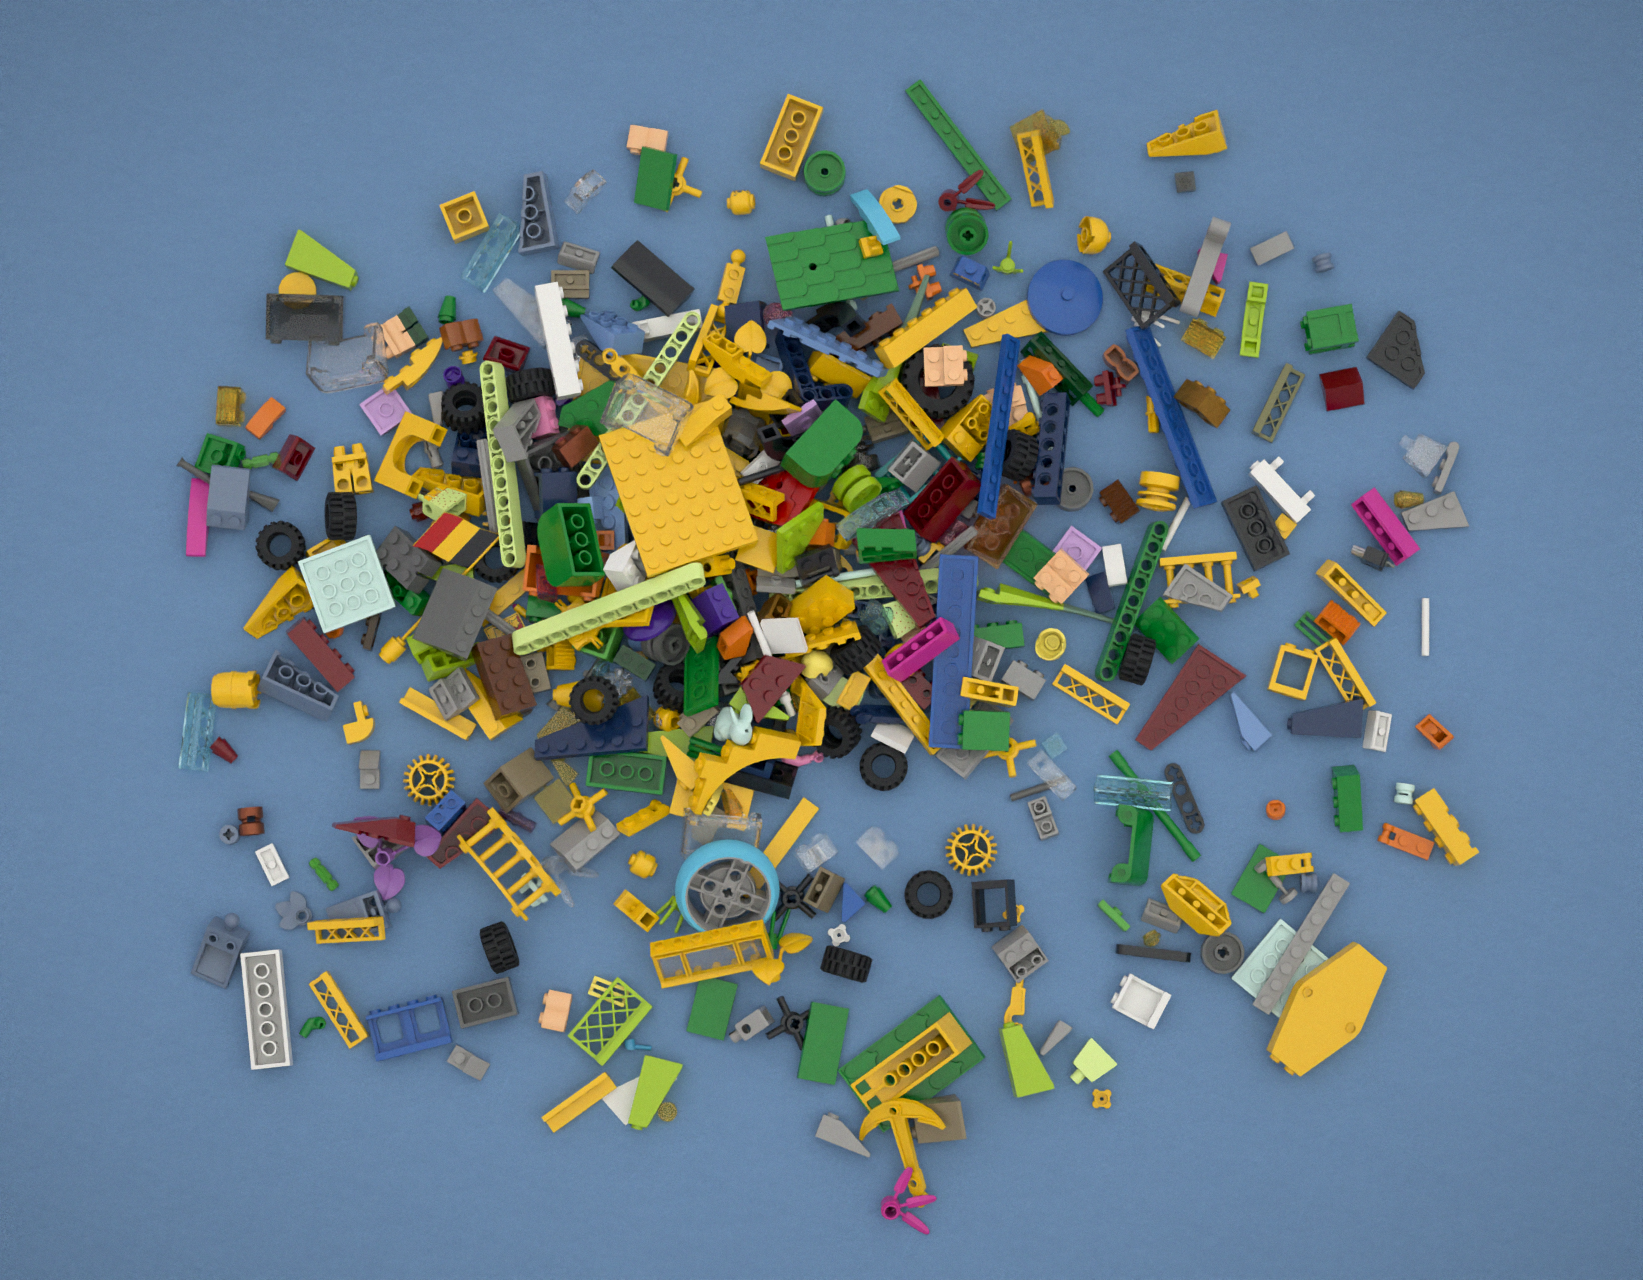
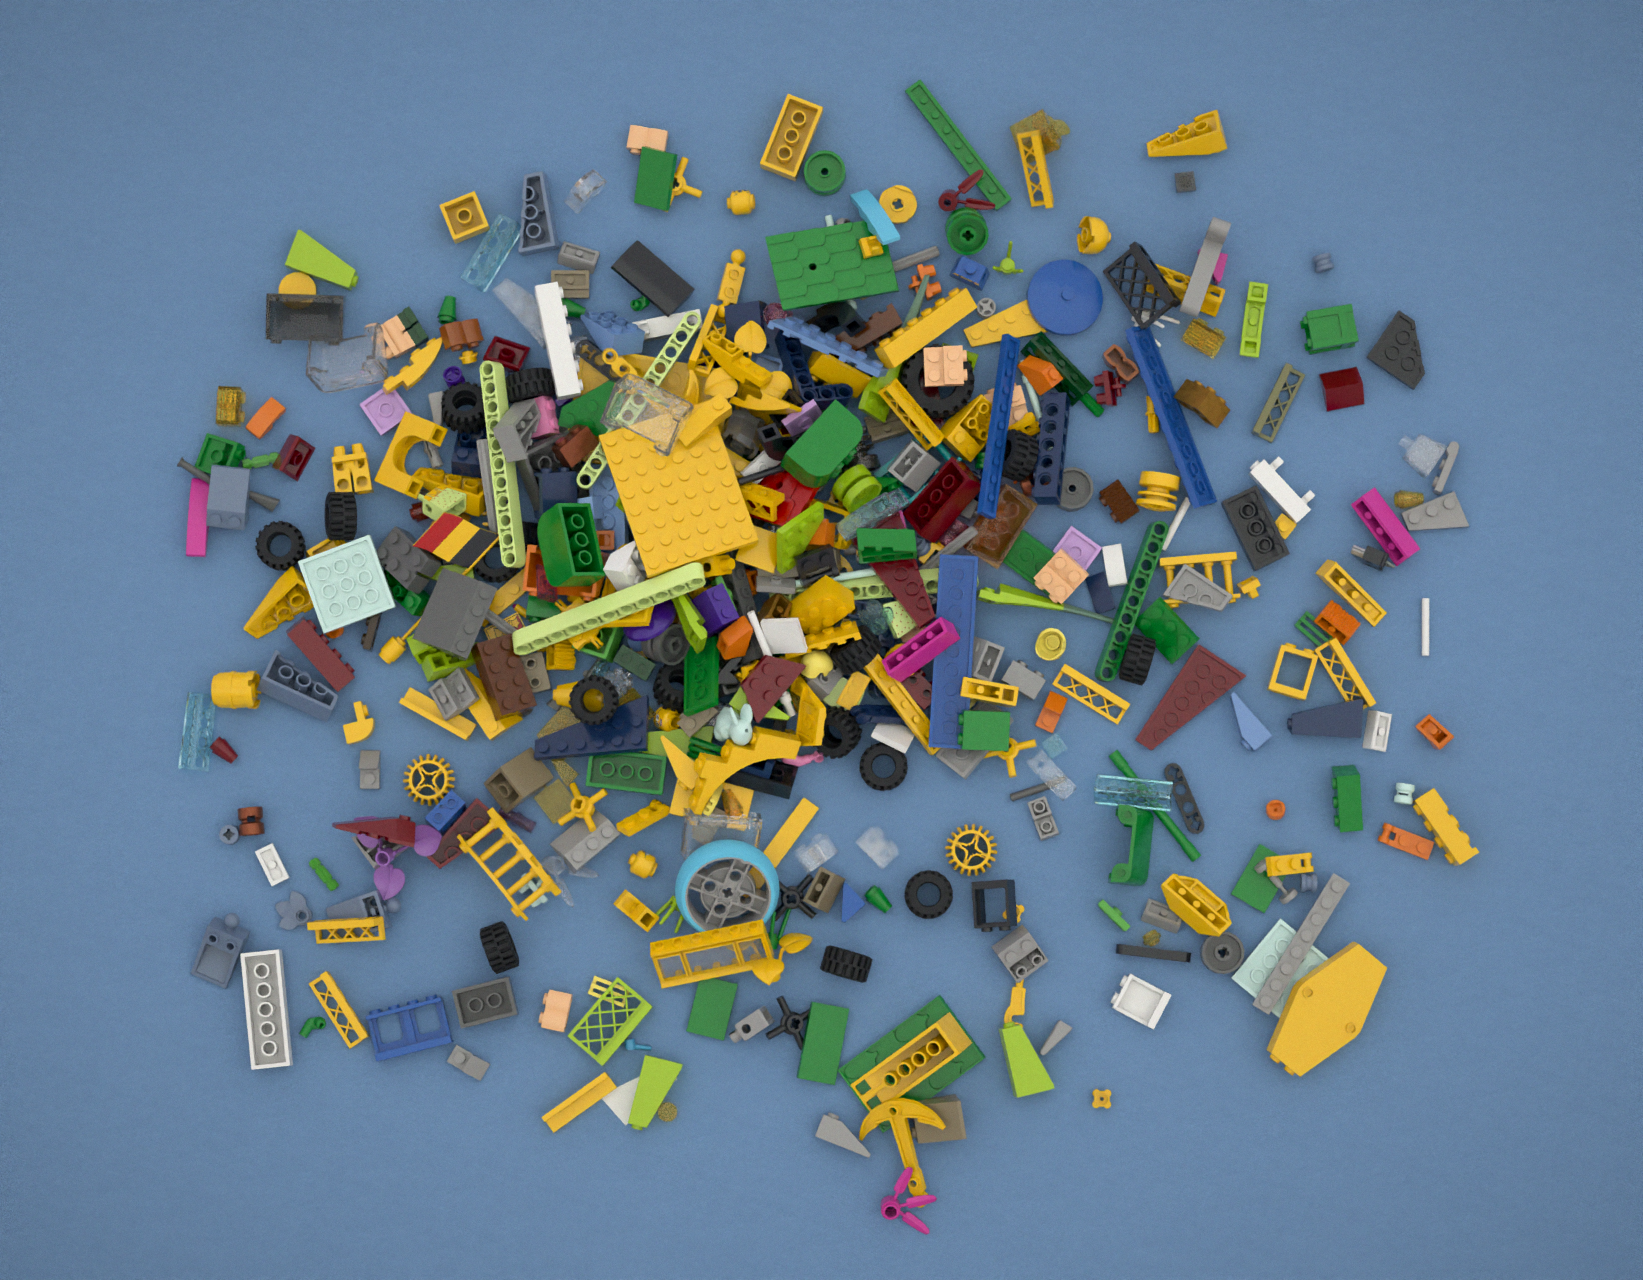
(837, 940): white plate -> none
(1006, 635): green slope -> none
(1051, 712): none -> orange slope
(1091, 1062): yellowish green torso -> none
(1272, 248): light grey slope -> none

